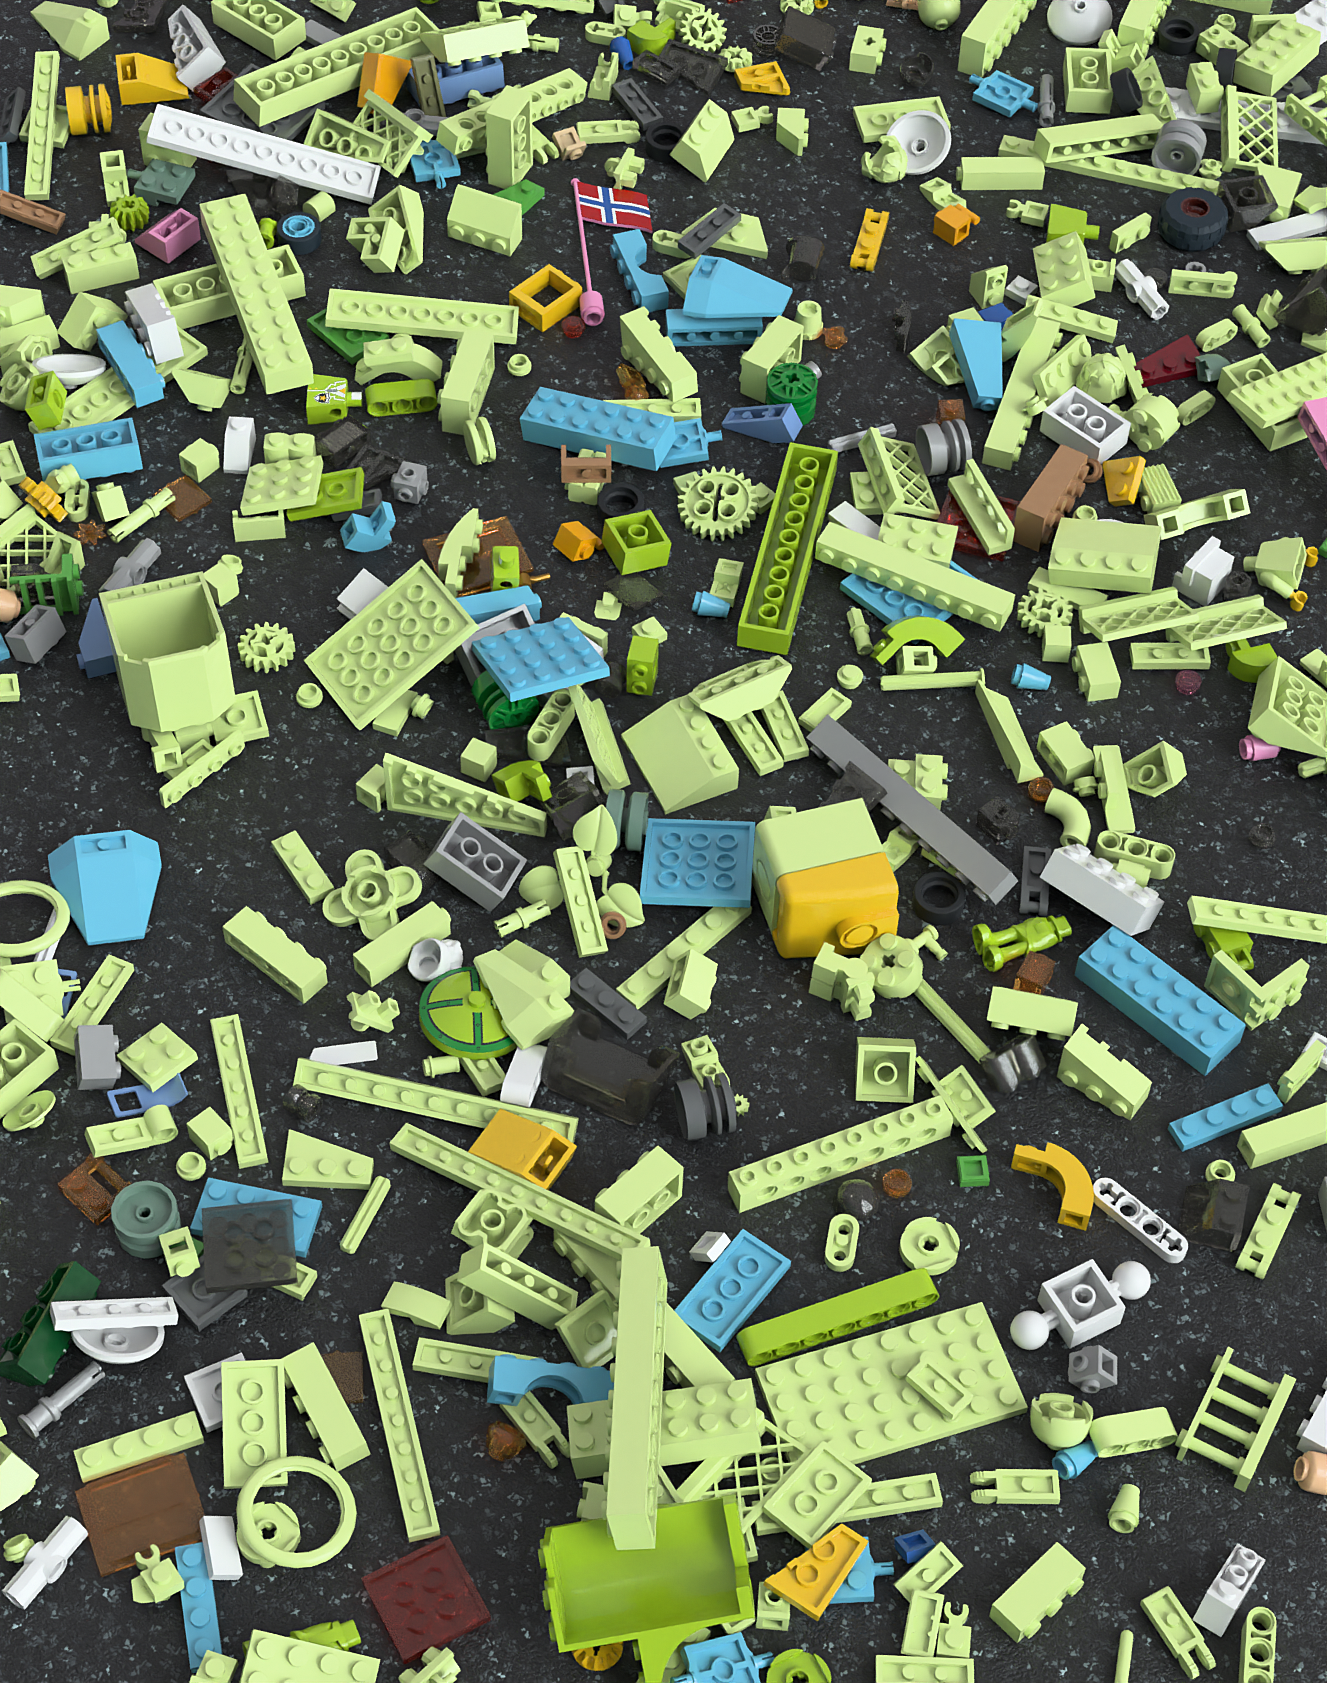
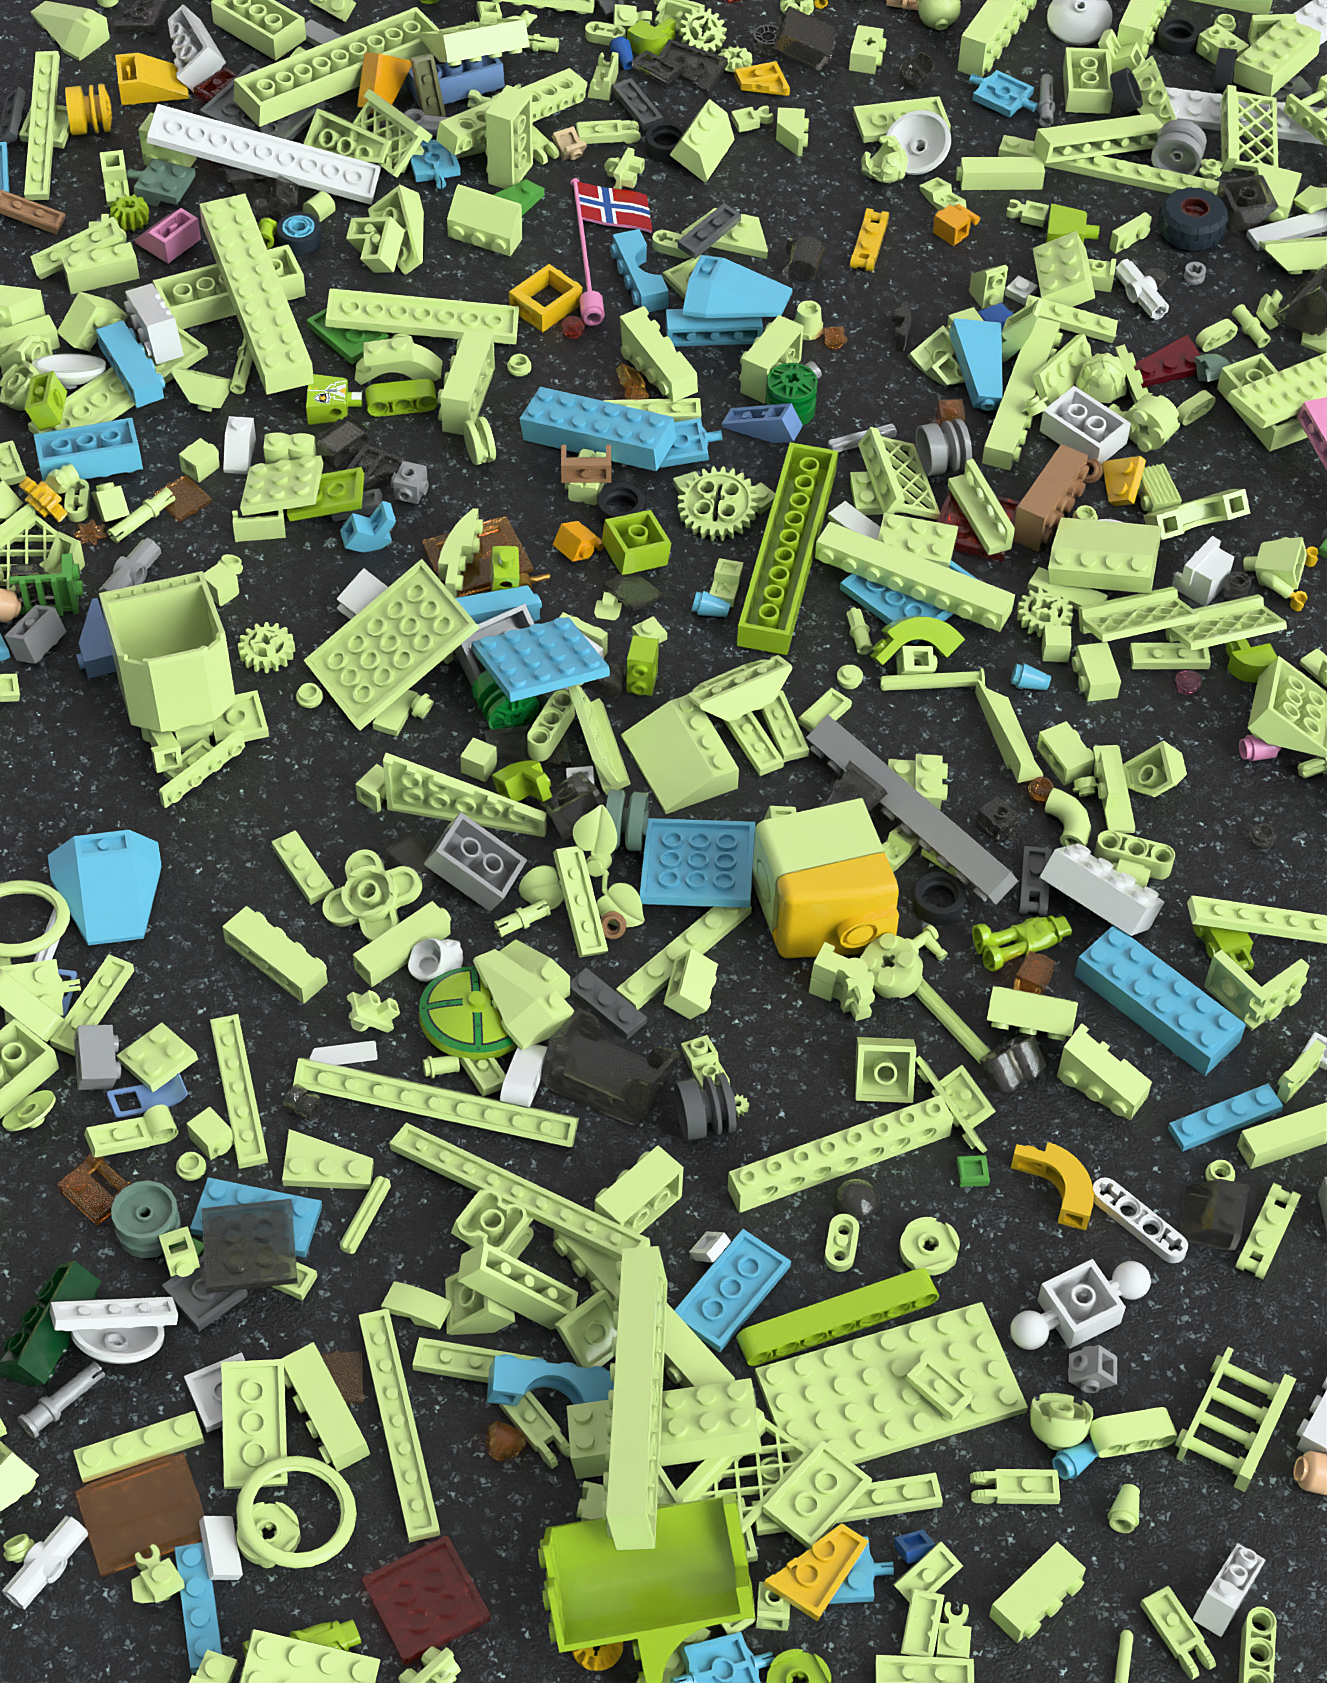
(524, 1148): yellow slope -> none
(897, 1183): clear orange plate -> none
(1202, 283): yellowish green plate -> none
(1204, 87): yellowish green brick -> none

